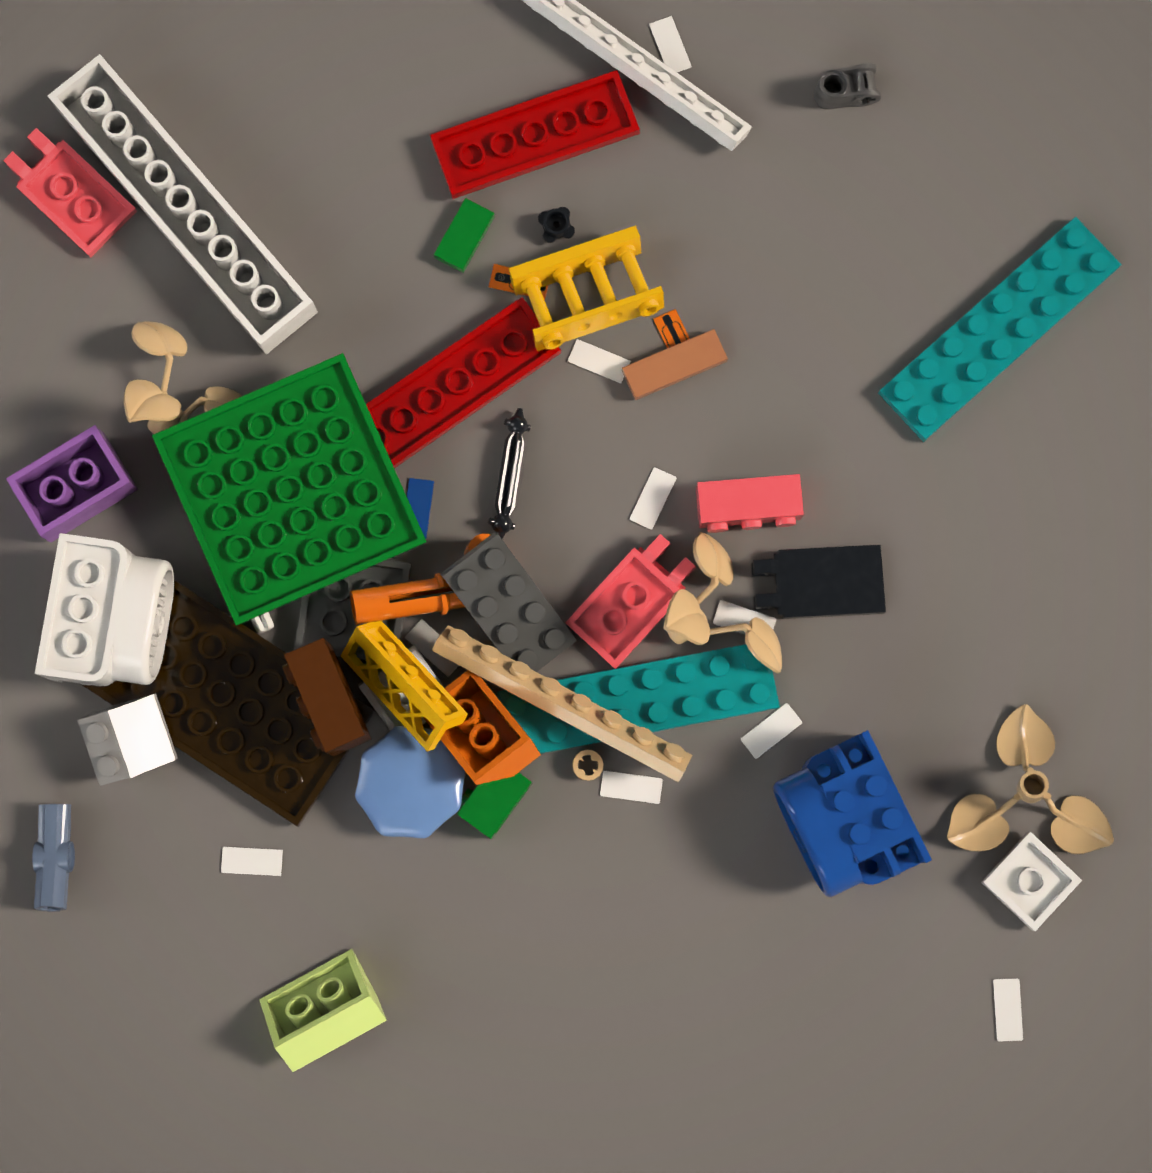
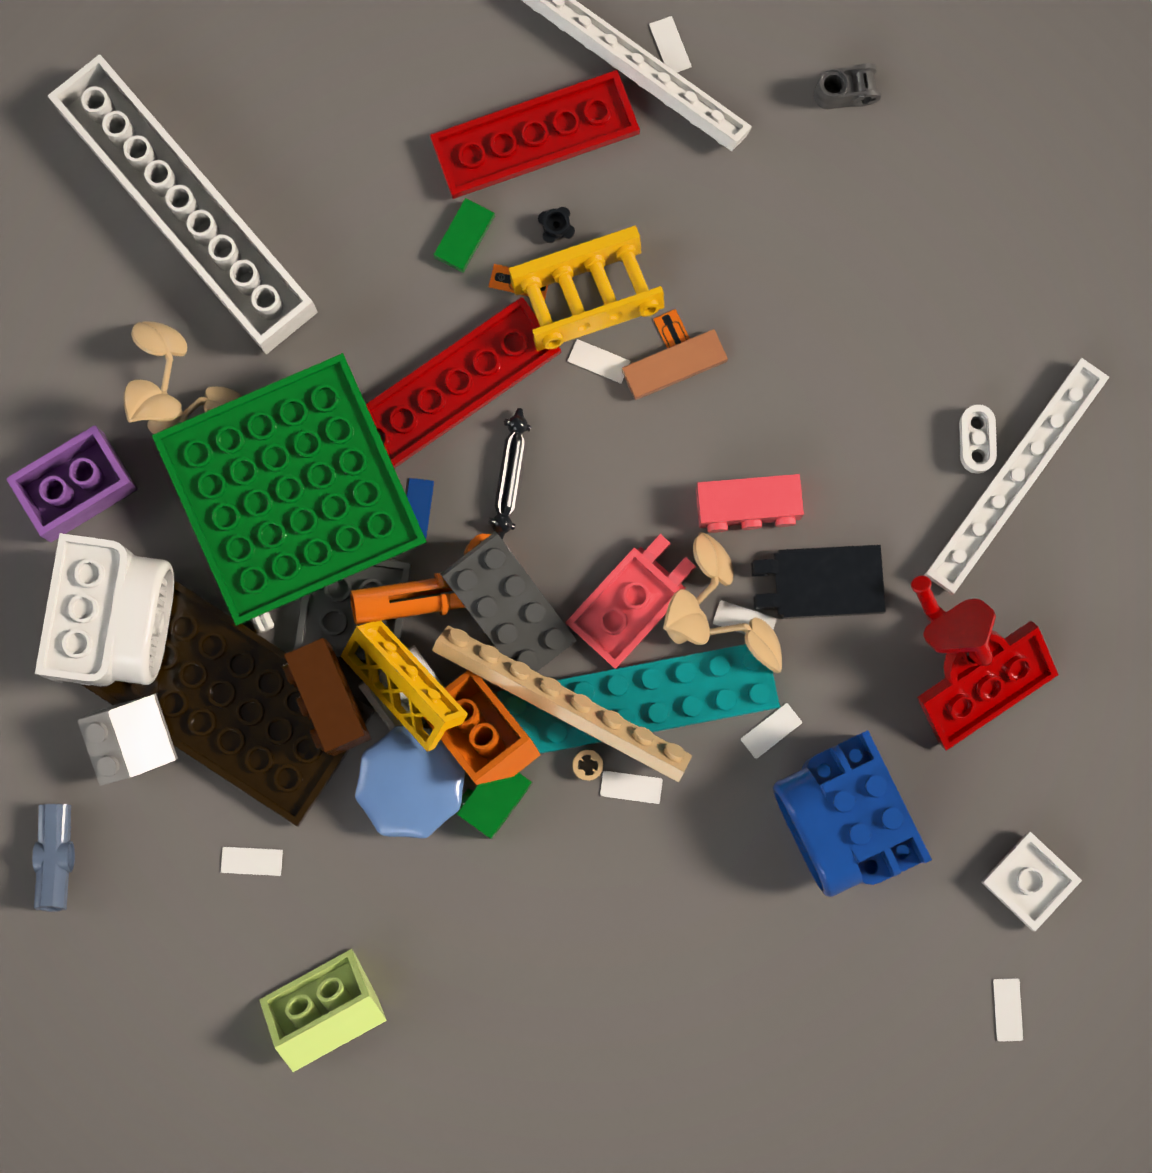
(71, 193): coral tile -> none
(424, 639): white sticker -> none
(653, 498): white sticker -> none
(978, 440): none -> white plate
(988, 679): none -> red plate
(999, 329): teal plate -> none
(1016, 476): none -> white plate
(1028, 741): tan plant -> none

